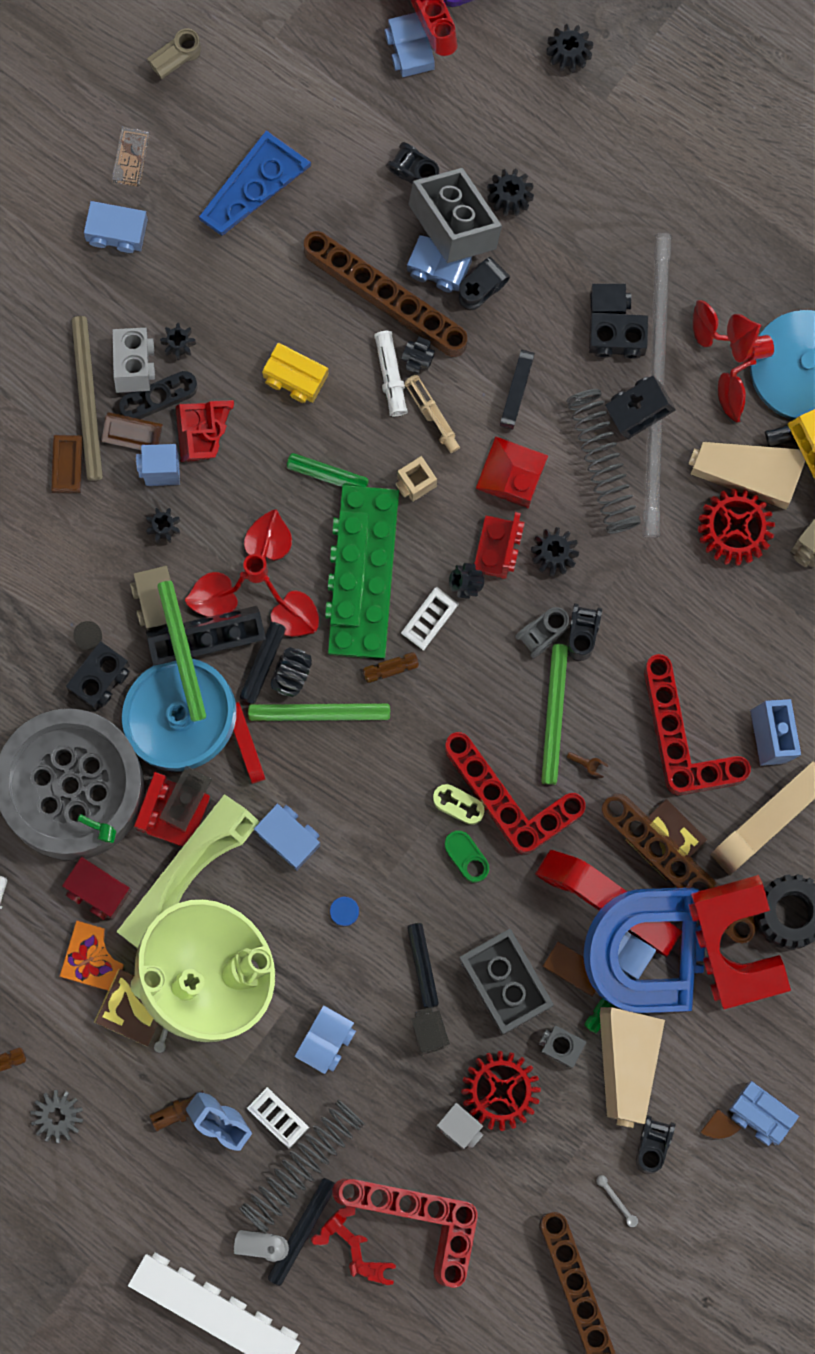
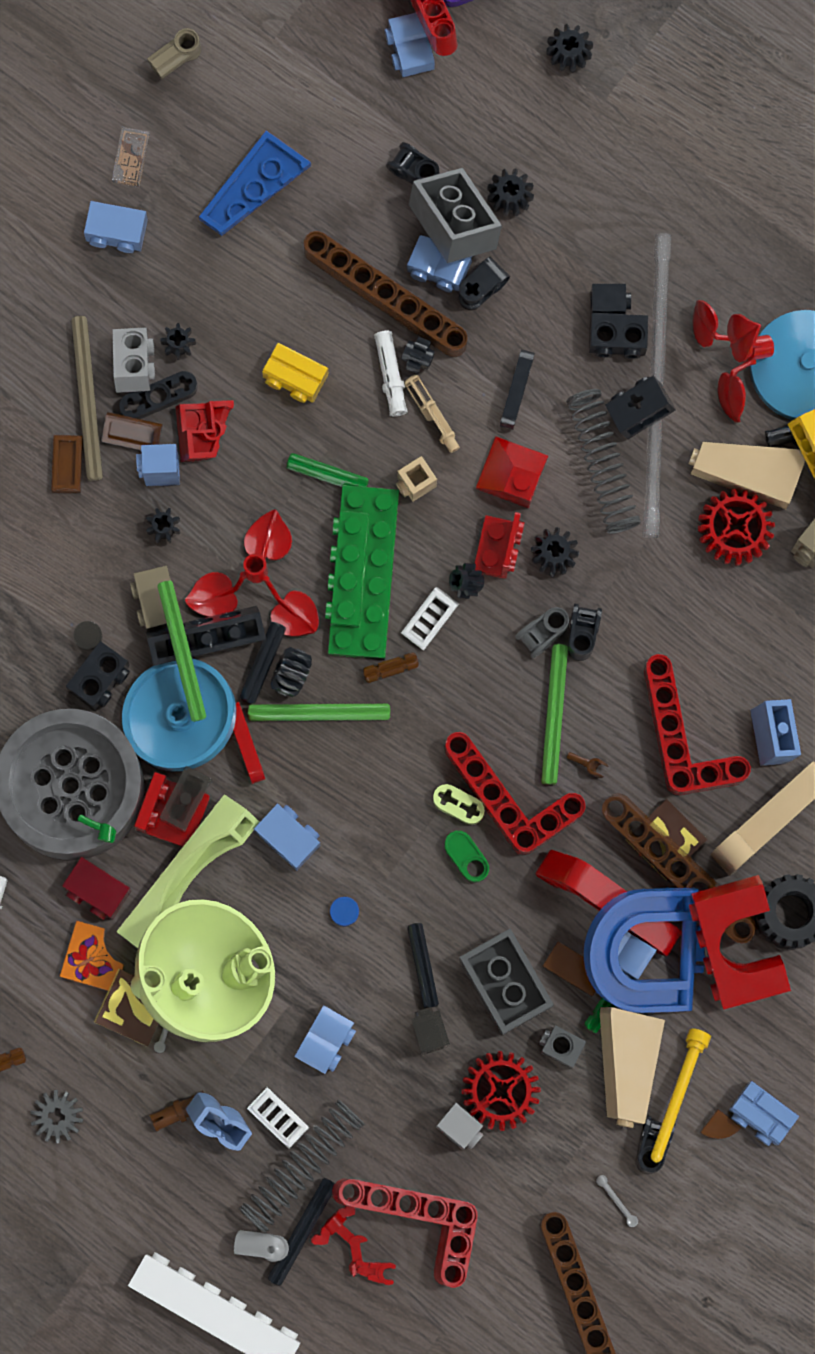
(696, 1042): none -> yellow piece

